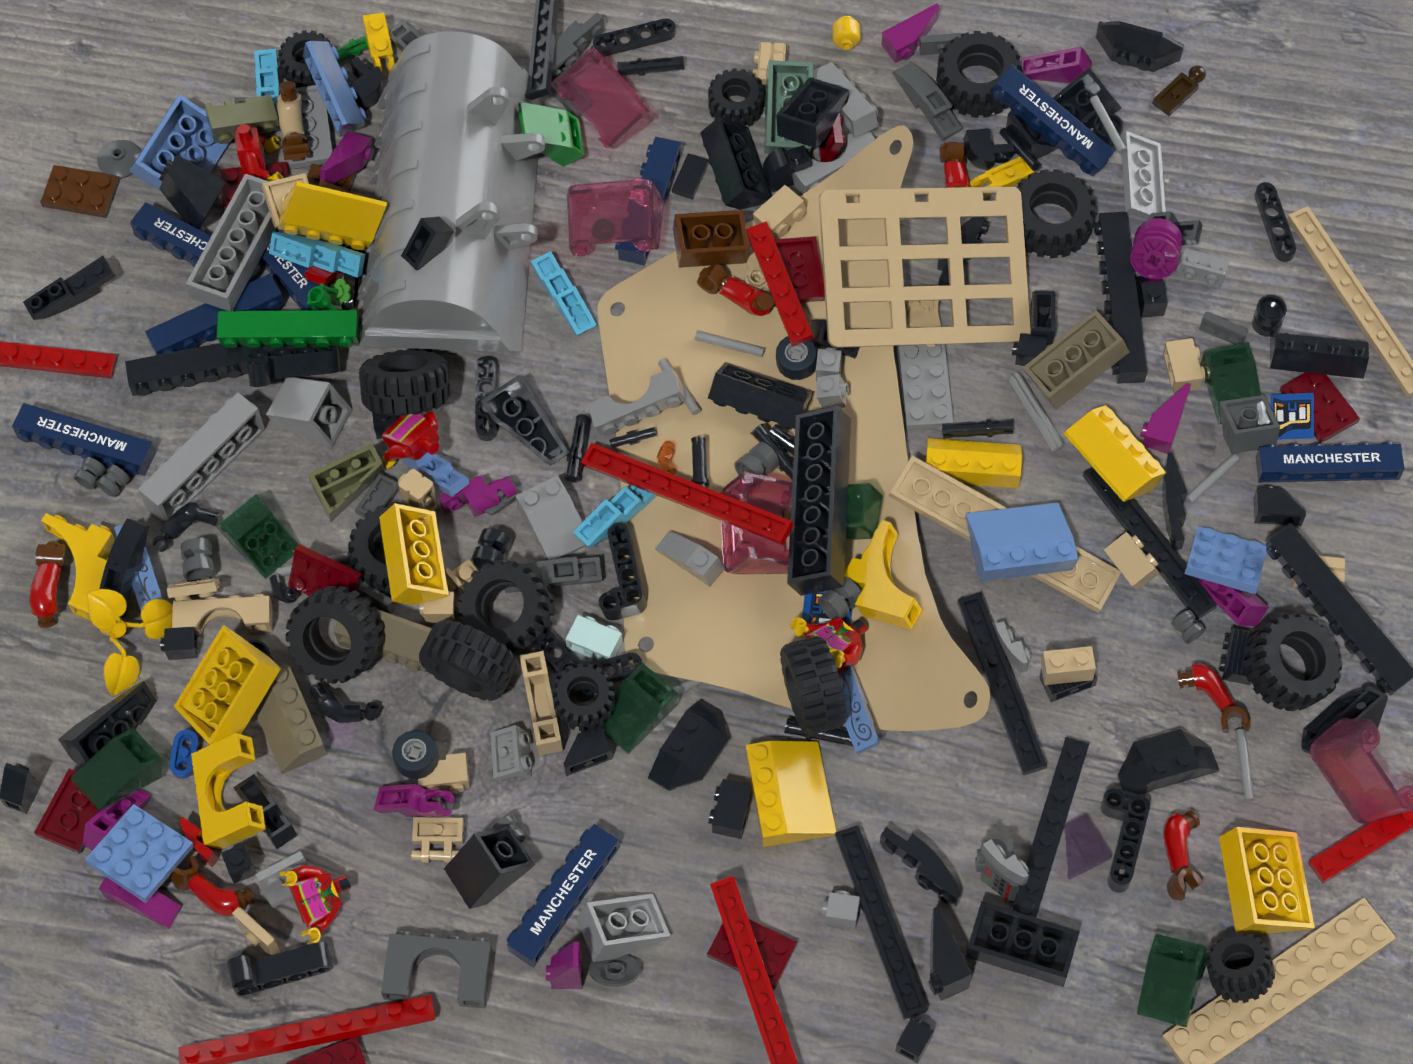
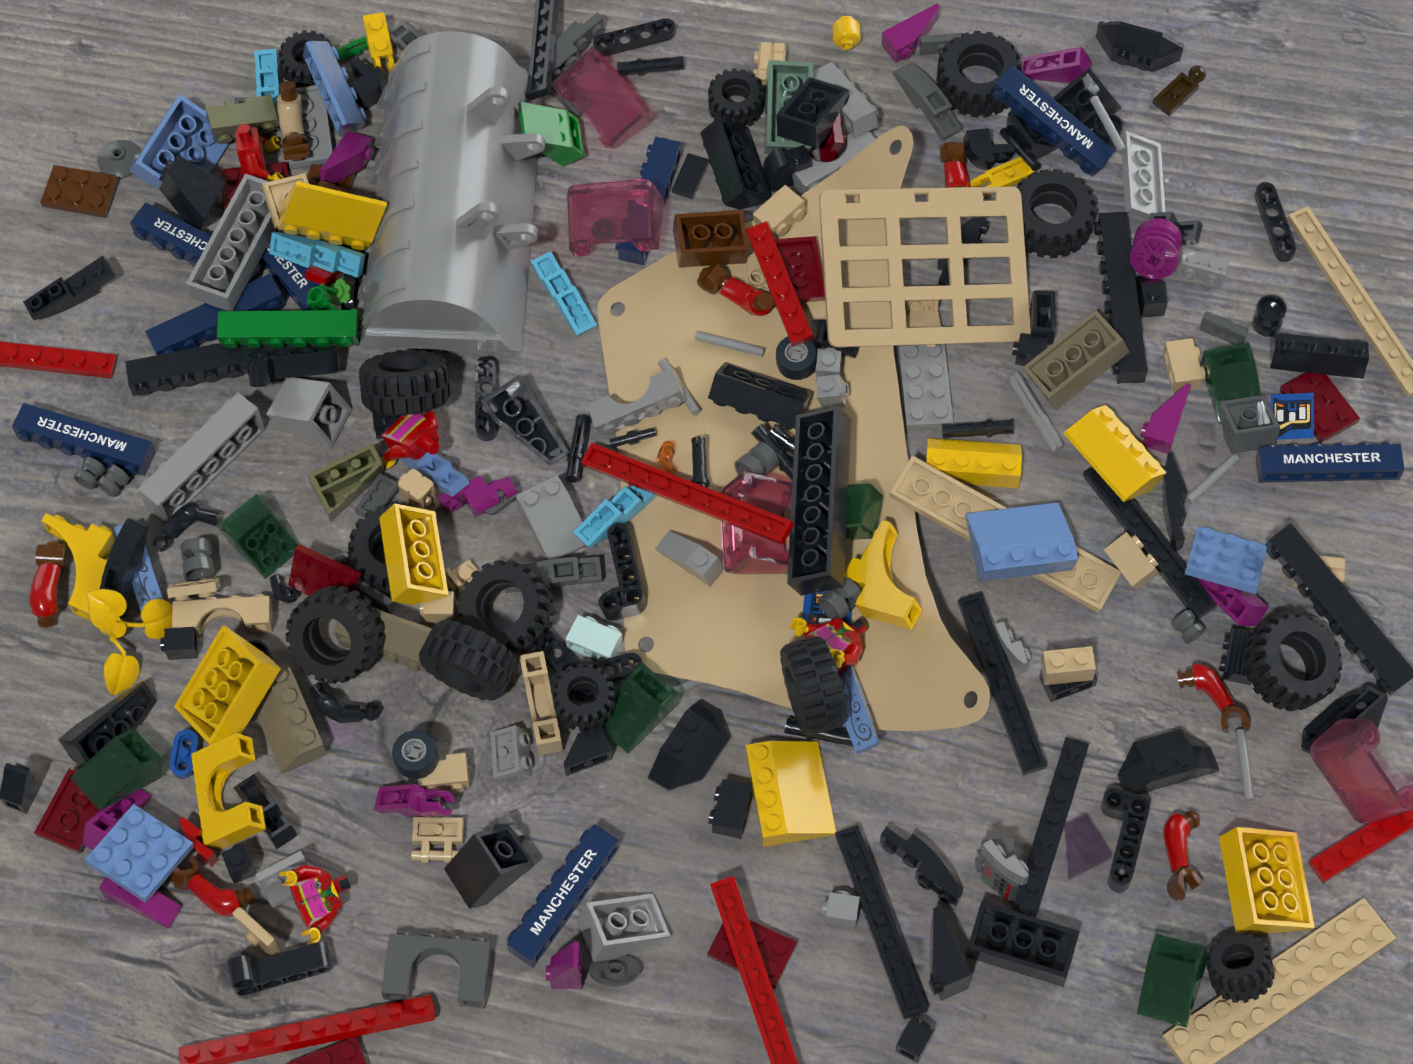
(427, 241): black slope -> none
(491, 547): black wheel -> none
(1276, 507): black slope -> none

